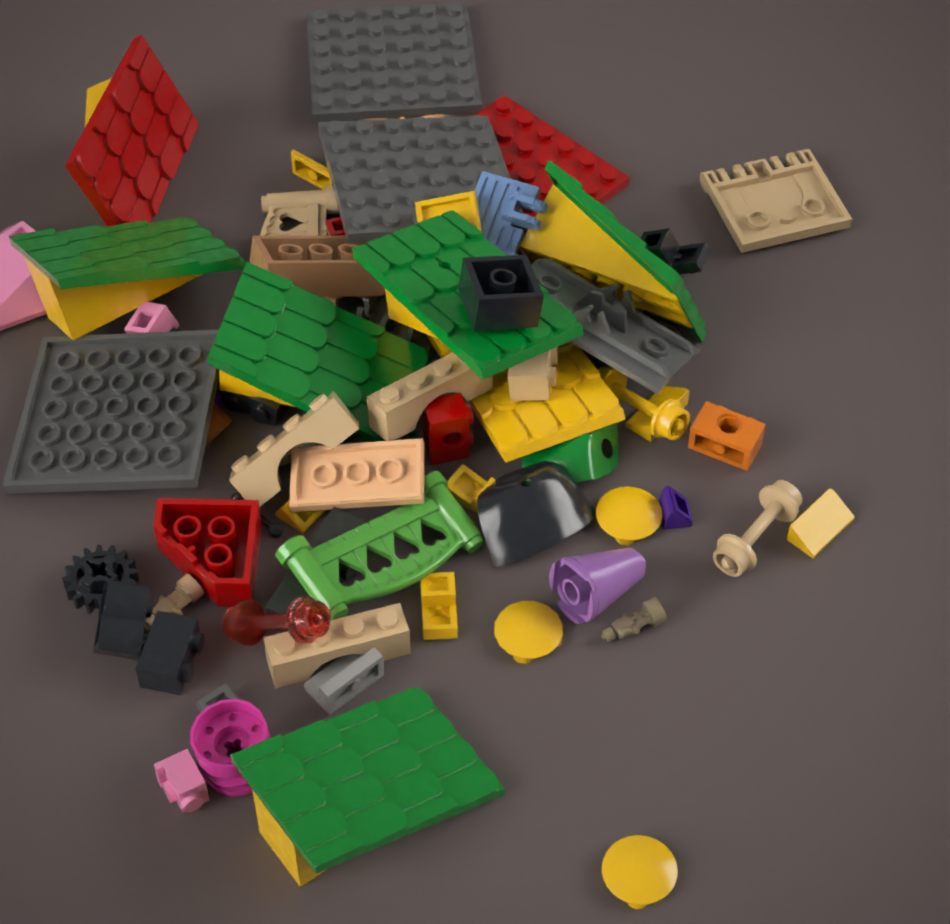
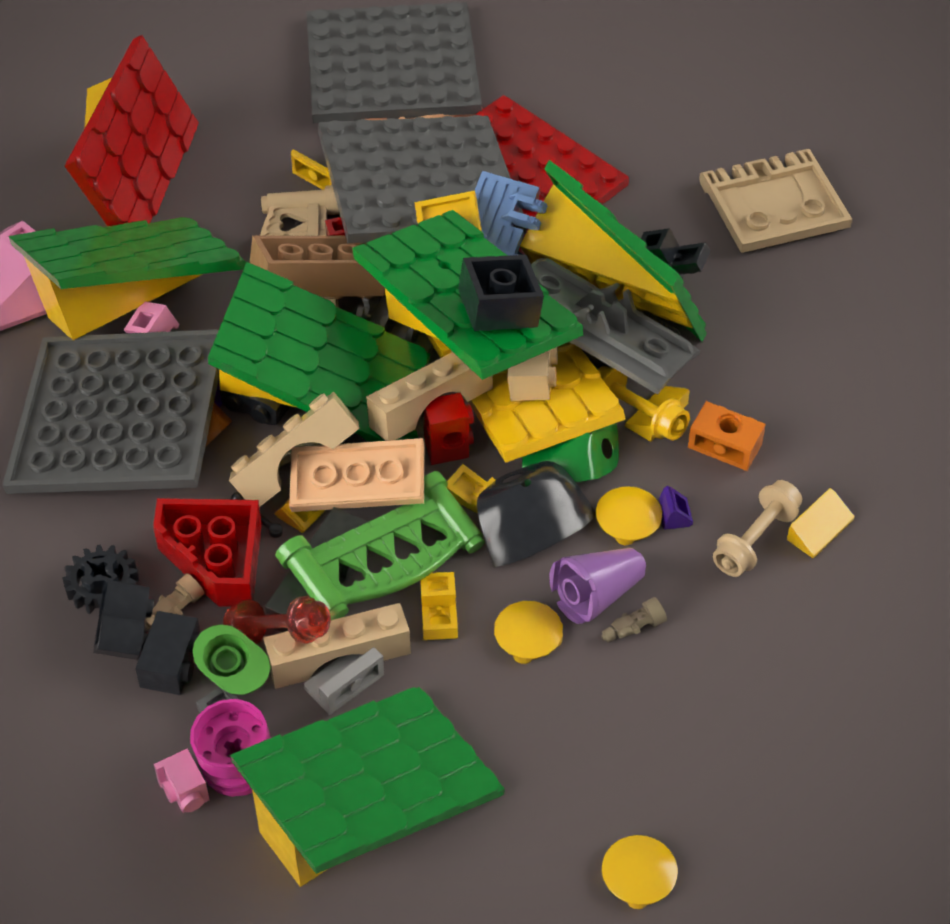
(231, 659): none -> bright green piece

